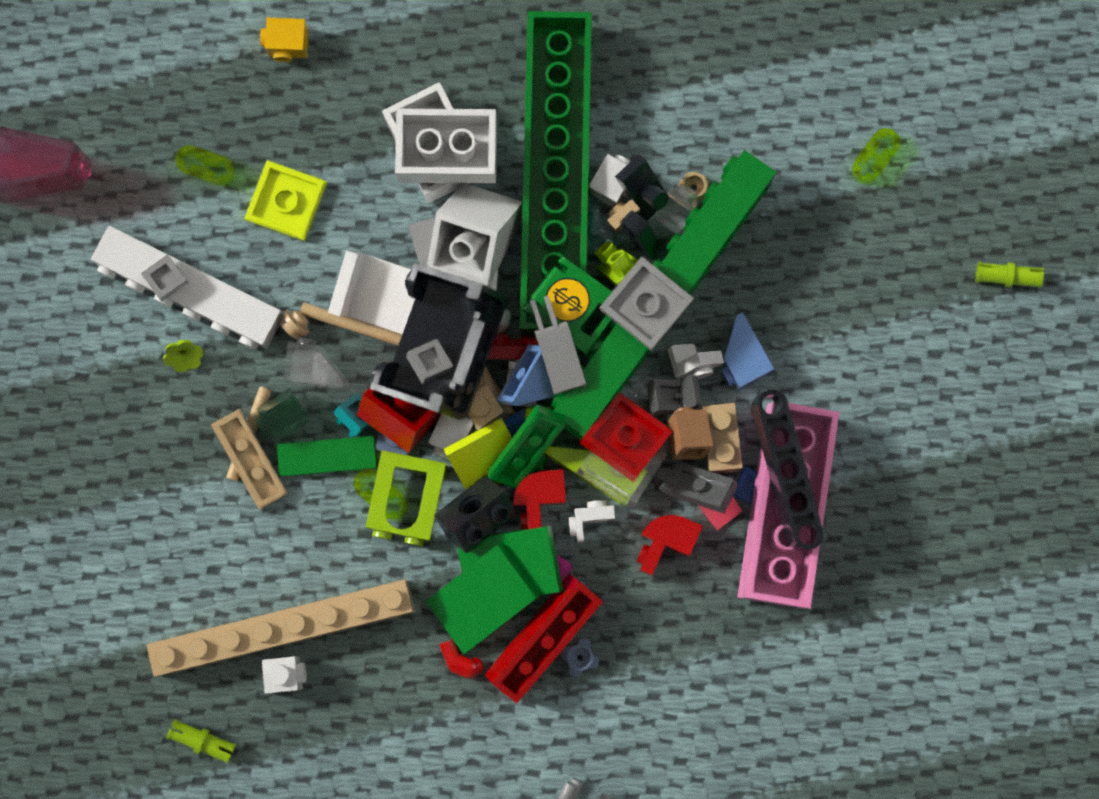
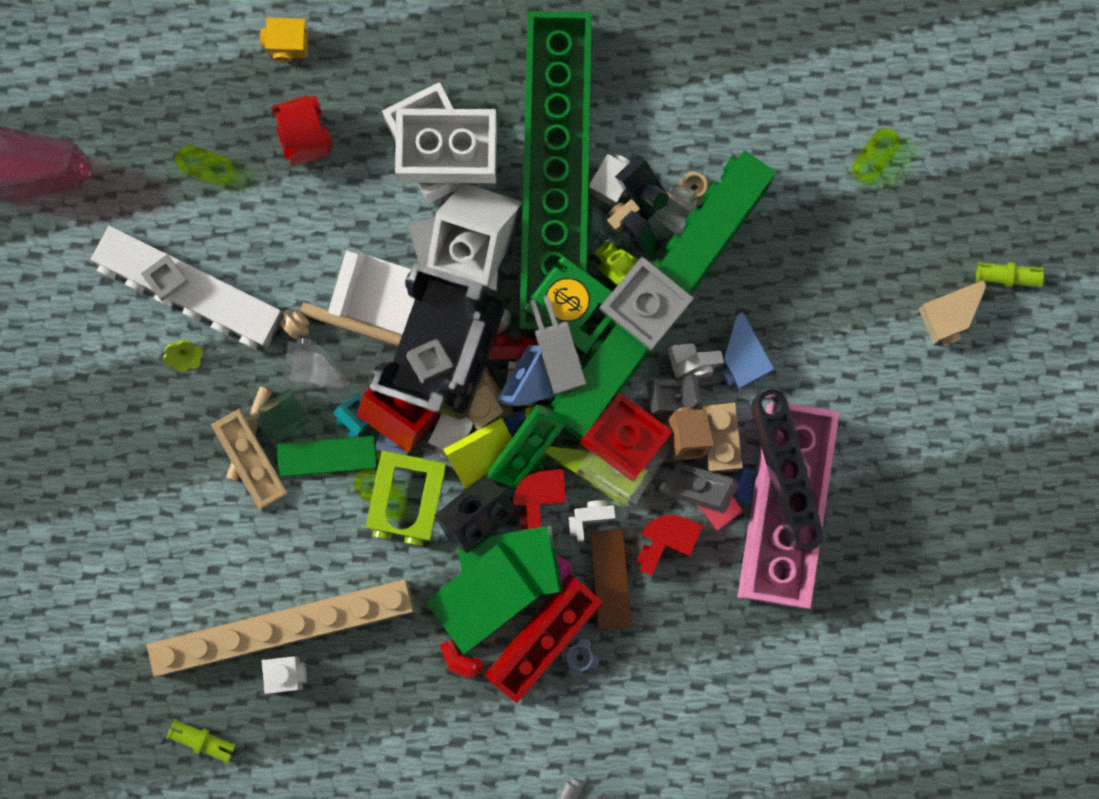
(285, 200): neon yellow tile -> none
(300, 130): none -> red brick
(611, 579): none -> reddish brown tile
(952, 314): none -> tan slope

